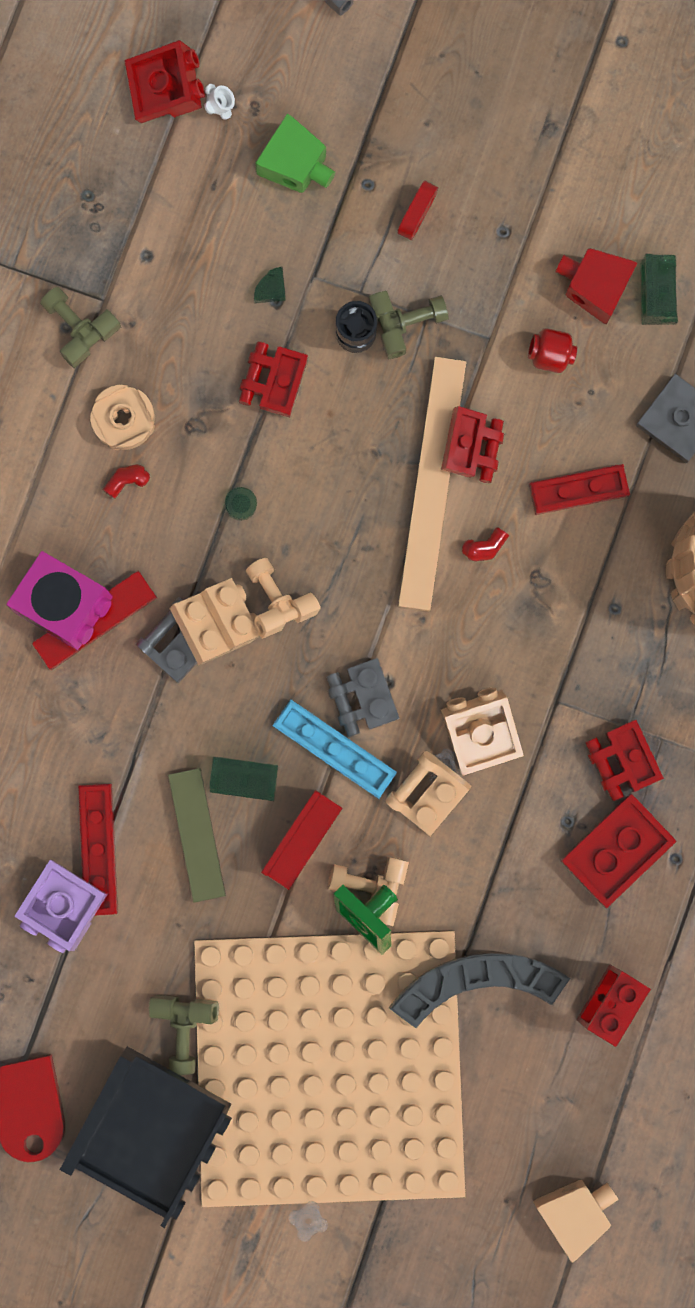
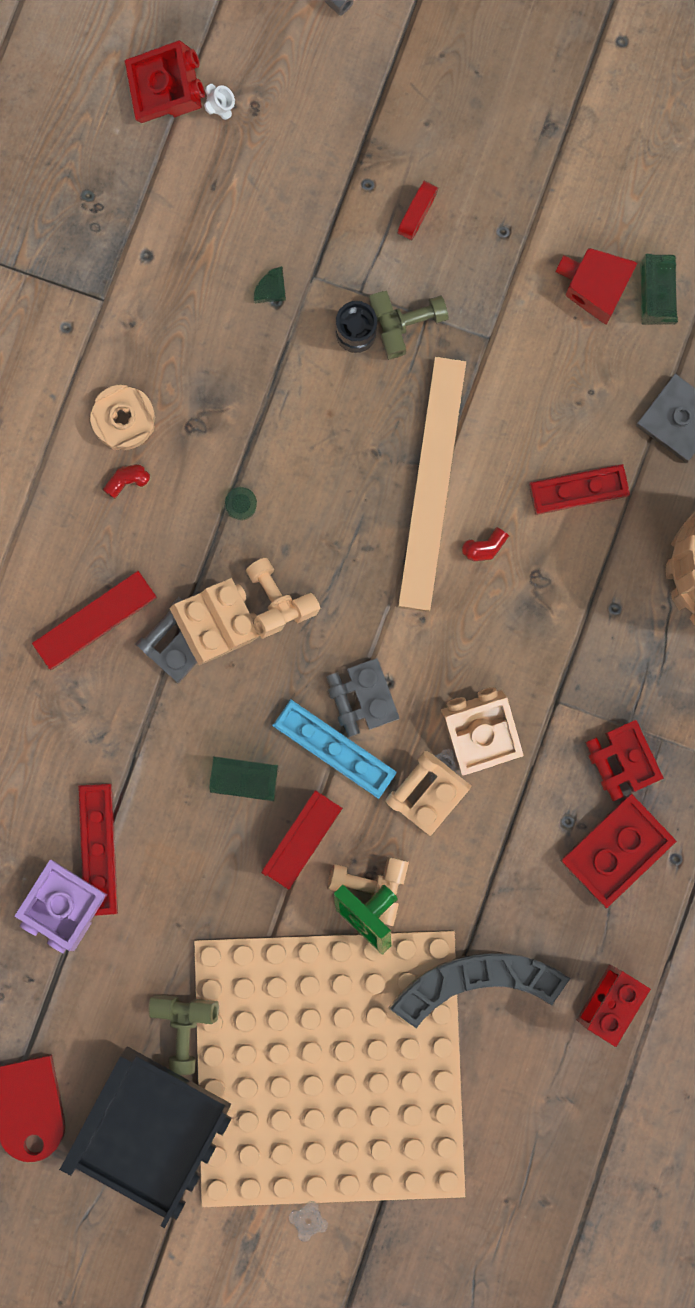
(60, 600): dark pink brick -> none
(84, 332): olive bar -> none
(197, 835): olive tile -> none
(282, 383): red plate -> none
(294, 158): bright green torso -> none
(465, 441): red plate -> none
(552, 350): red head -> none
(576, 1215): light nougat torso -> none

